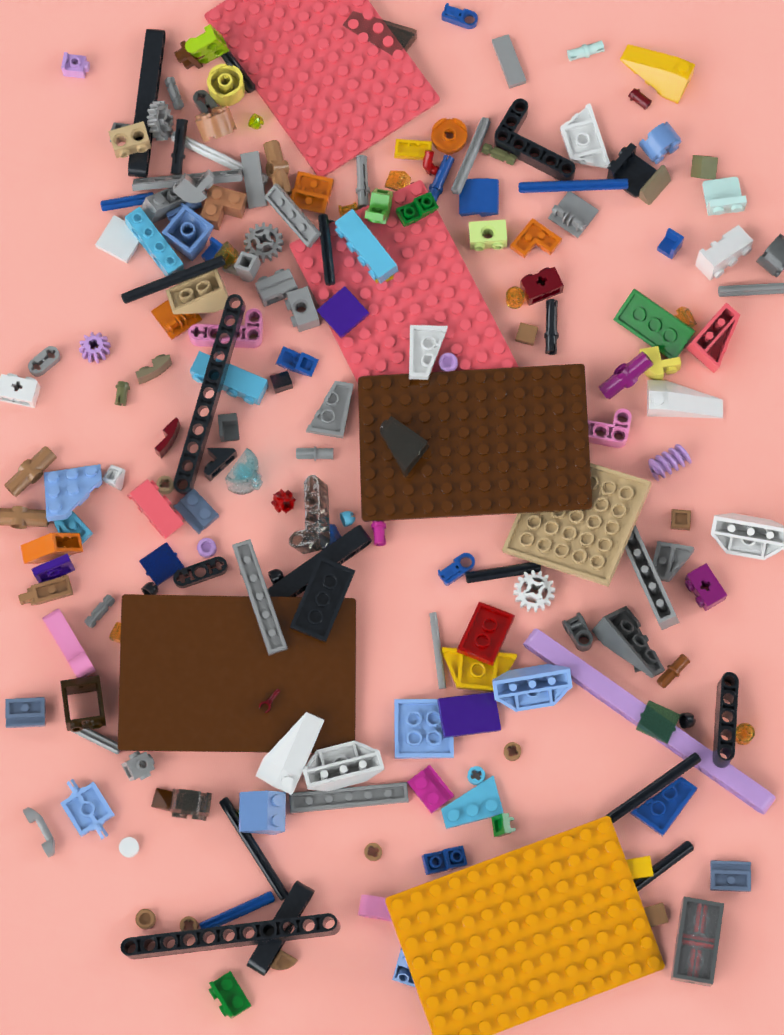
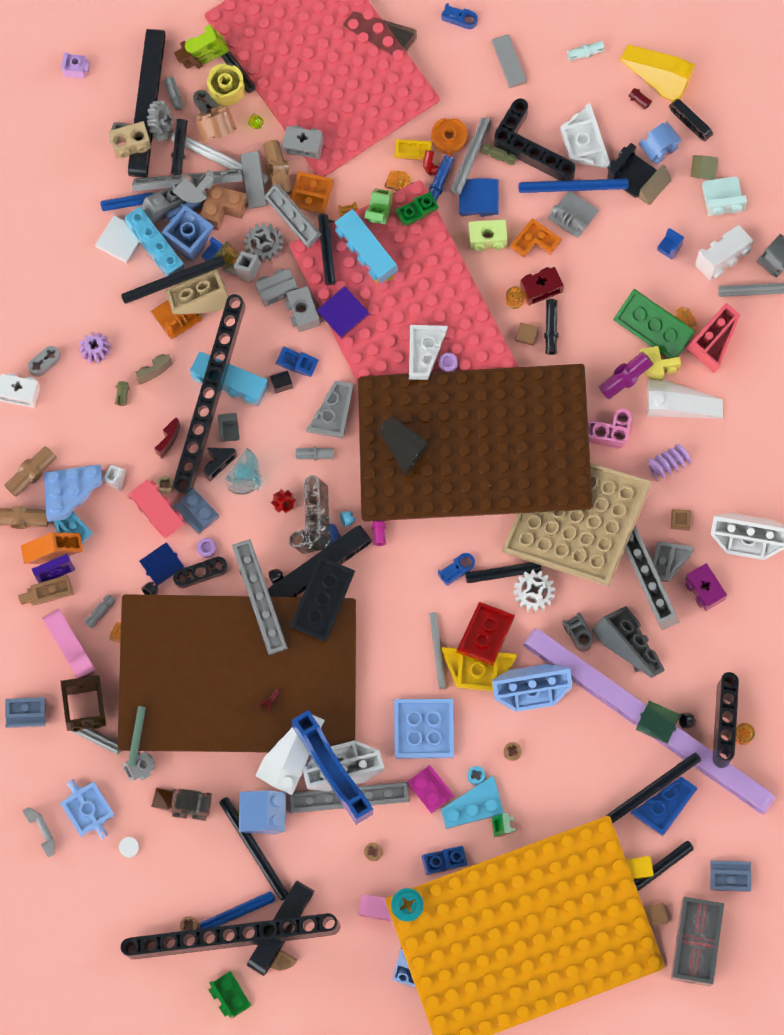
(136, 736): none -> sand green bar
(145, 919): medium nougat tile -> none
(242, 341): bright pink beam -> none
(312, 142): none -> light grey brick
(333, 771): none -> blue arch
(362, 181): light grey pin -> none
(416, 906): none -> teal gear
(469, 715): dark purple tile -> none
(673, 671): dark orange axle -> none
(691, 120): none -> black beam

